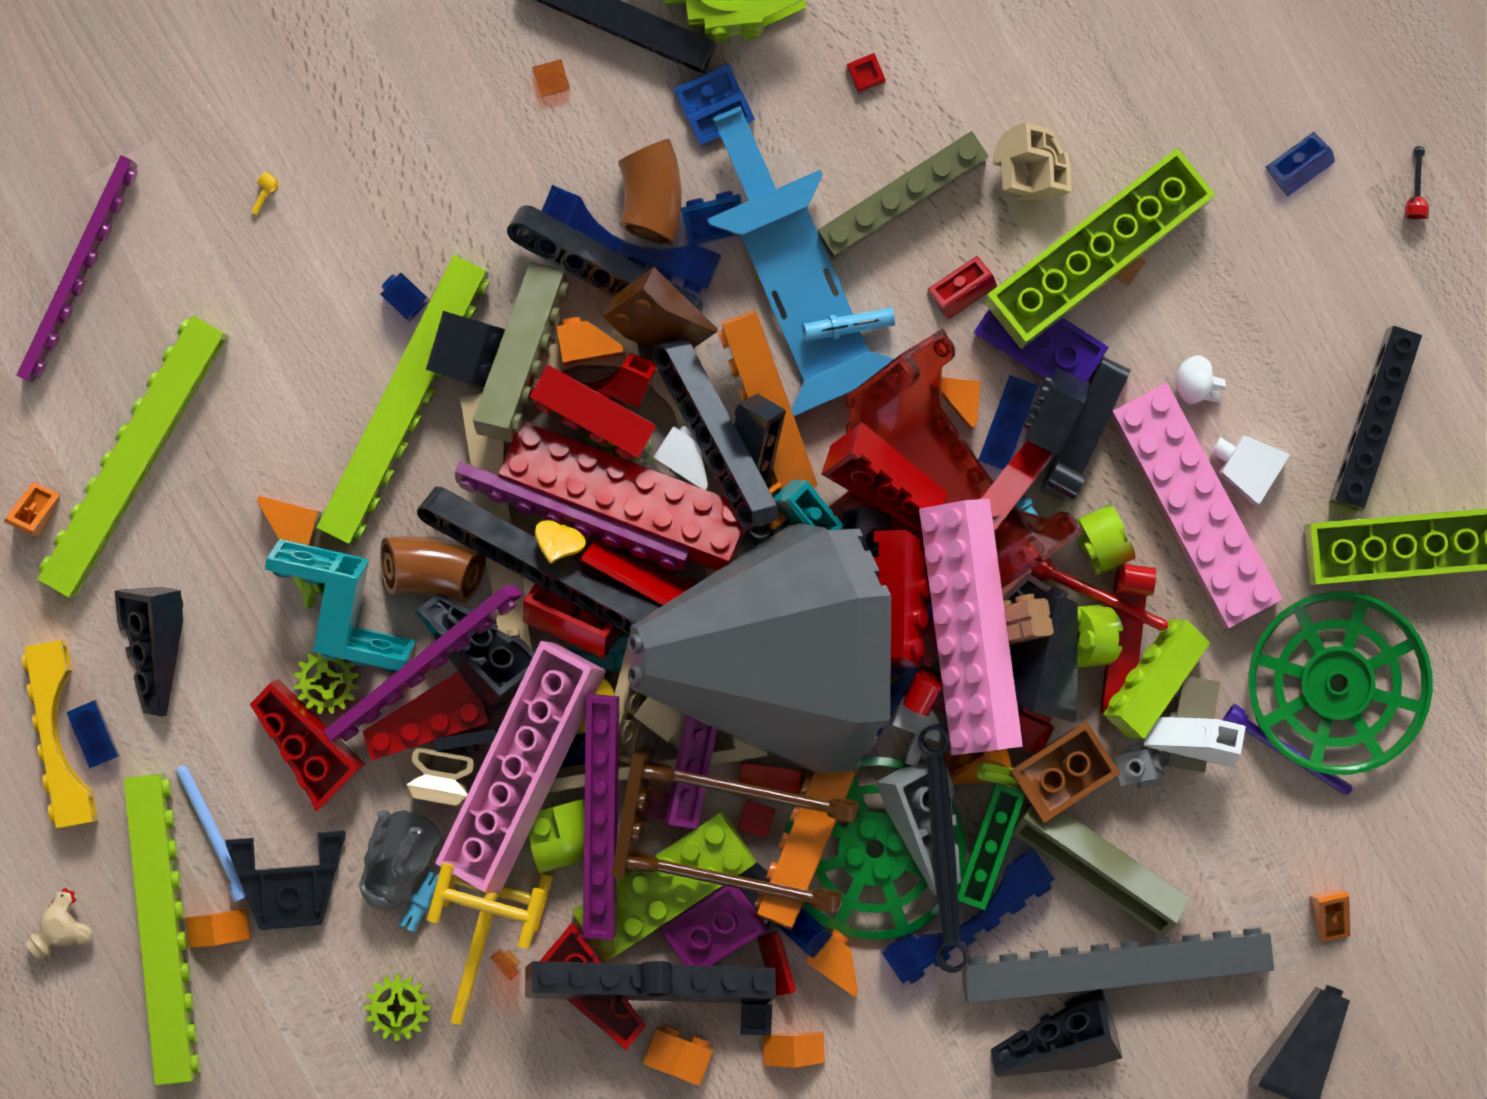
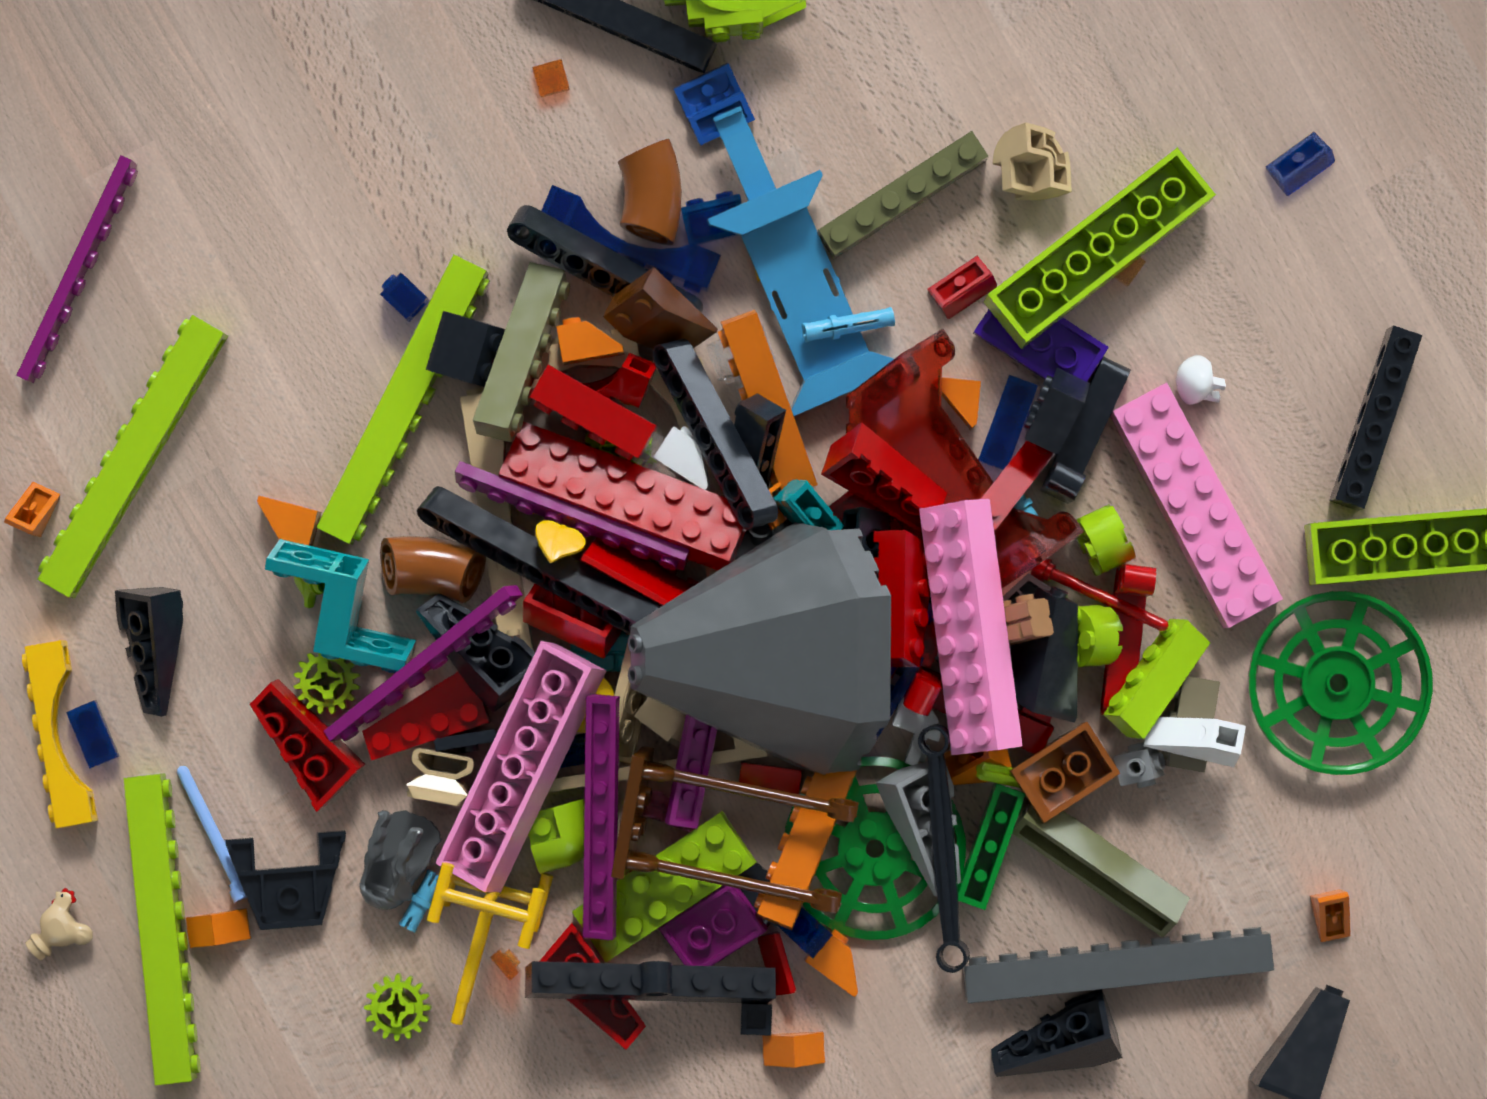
(269, 185): yellow hand -> none
(678, 1055): orange brick -> none
(756, 818): red tile -> none
(866, 73): red tile -> none
(1020, 880): clear blue arch -> none
(1237, 715): dark purple piece -> none
(1249, 466): white torso -> none
(1417, 206): hinge -> none

